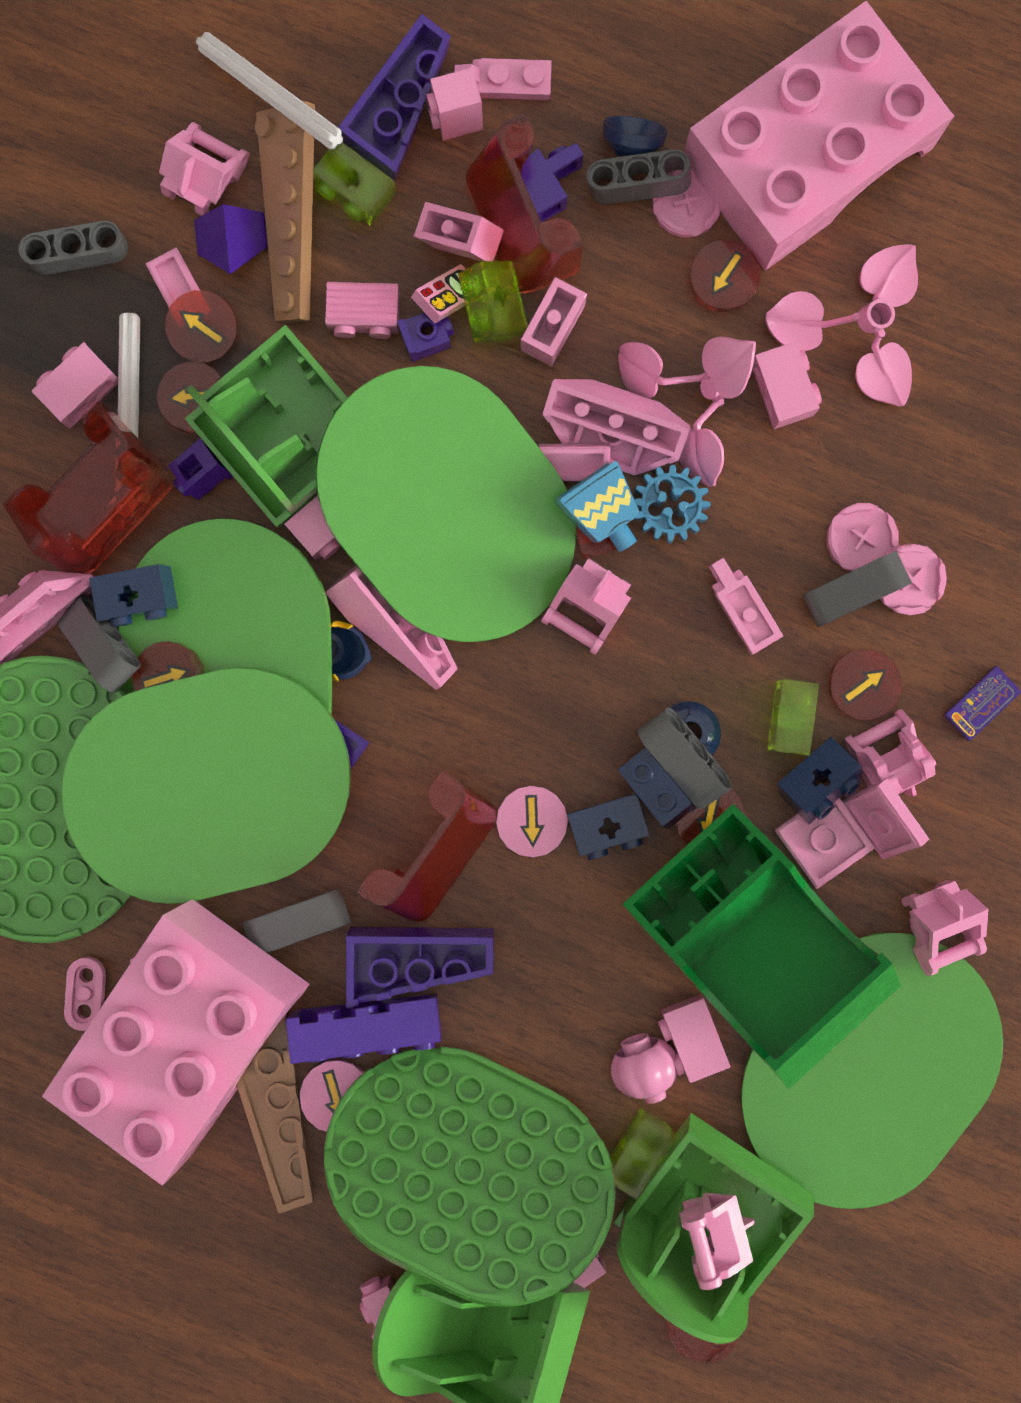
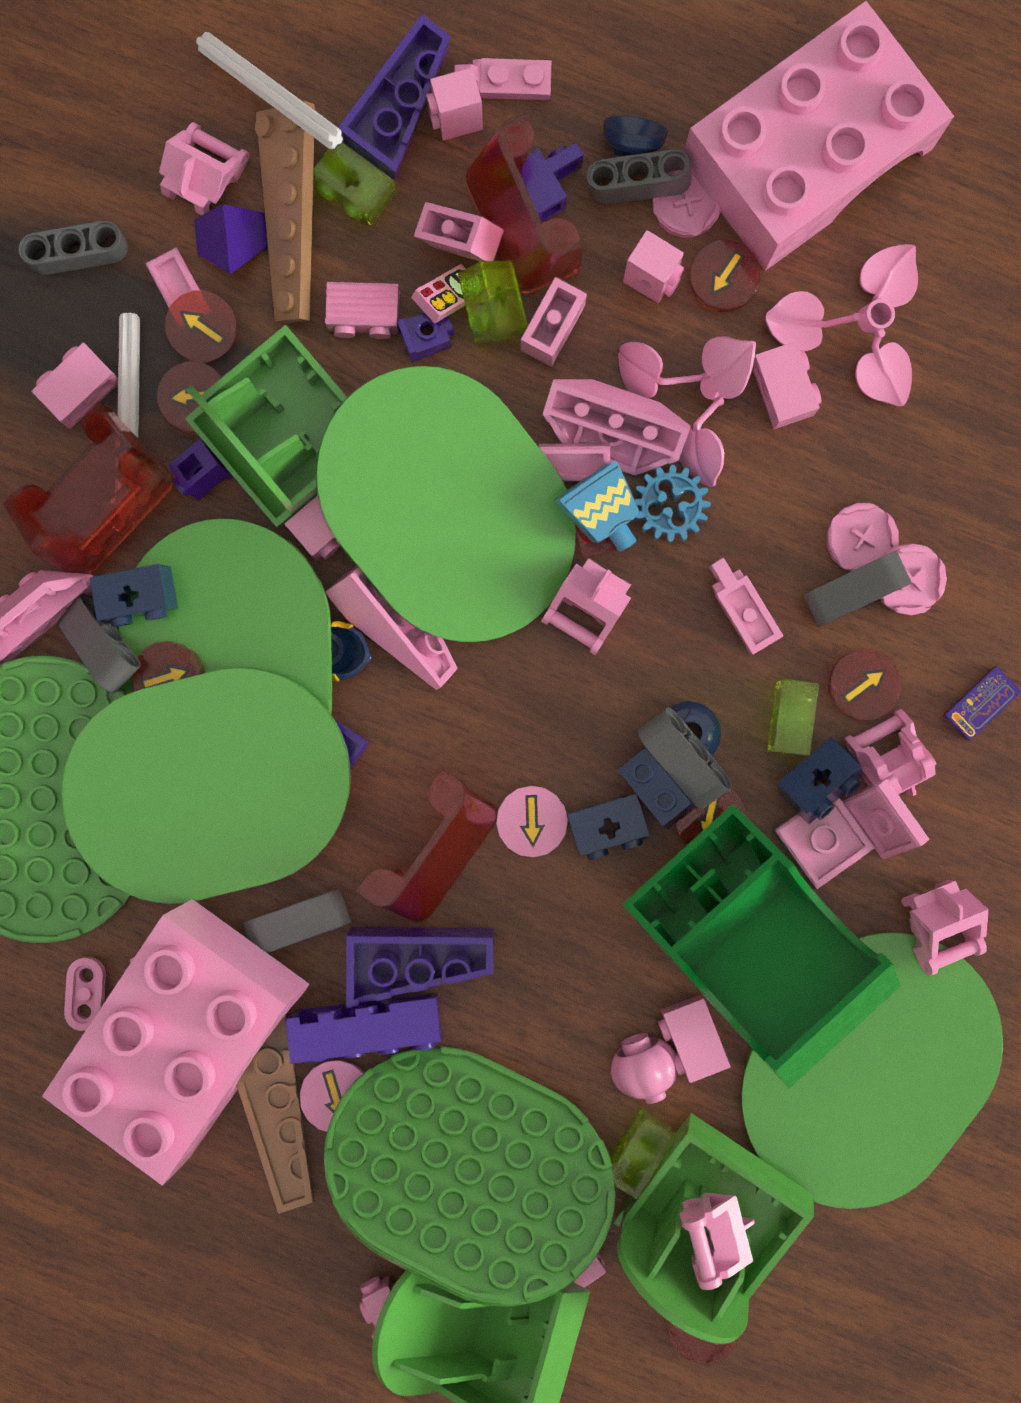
(654, 267): none -> bright pink brick

